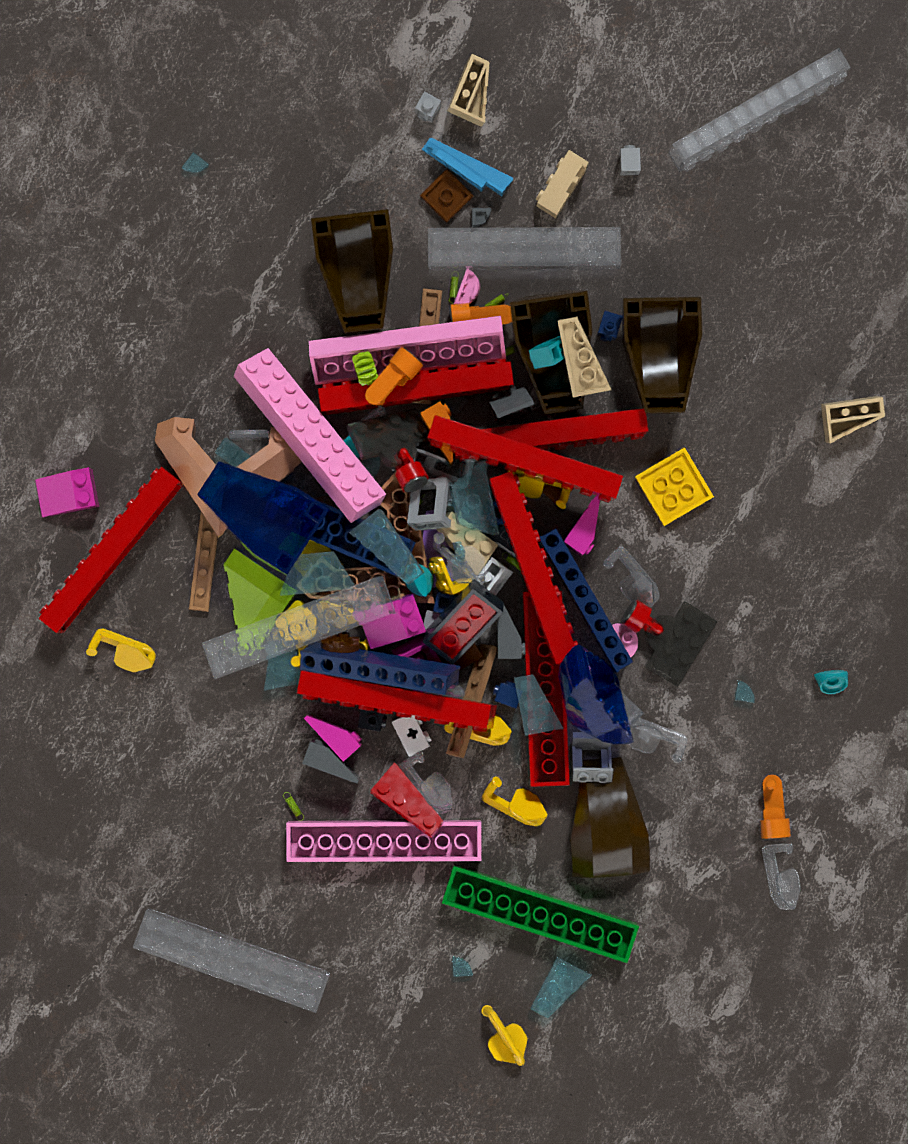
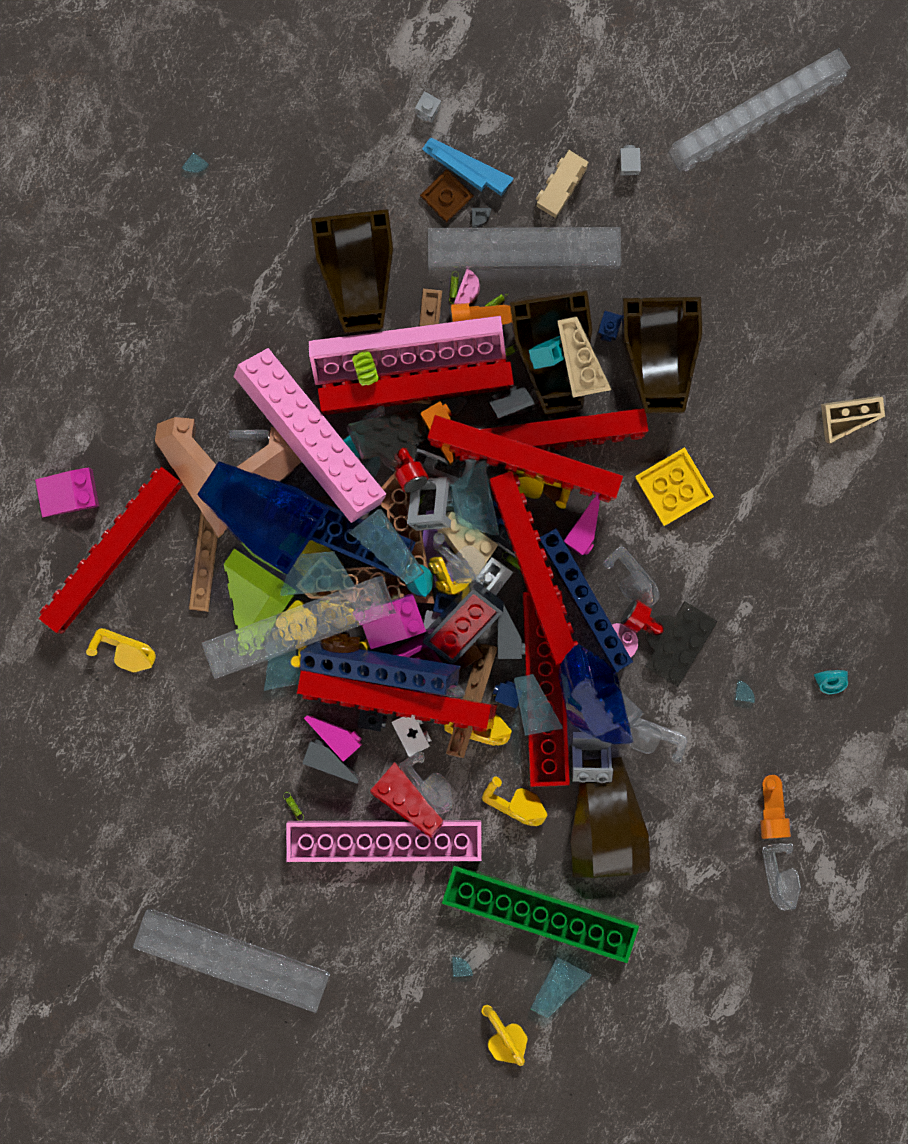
(231, 453): clear light blue slope -> none
(401, 369): orange piece -> none
(459, 550): clear light blue tile -> none
(470, 94): tan wedge -> none

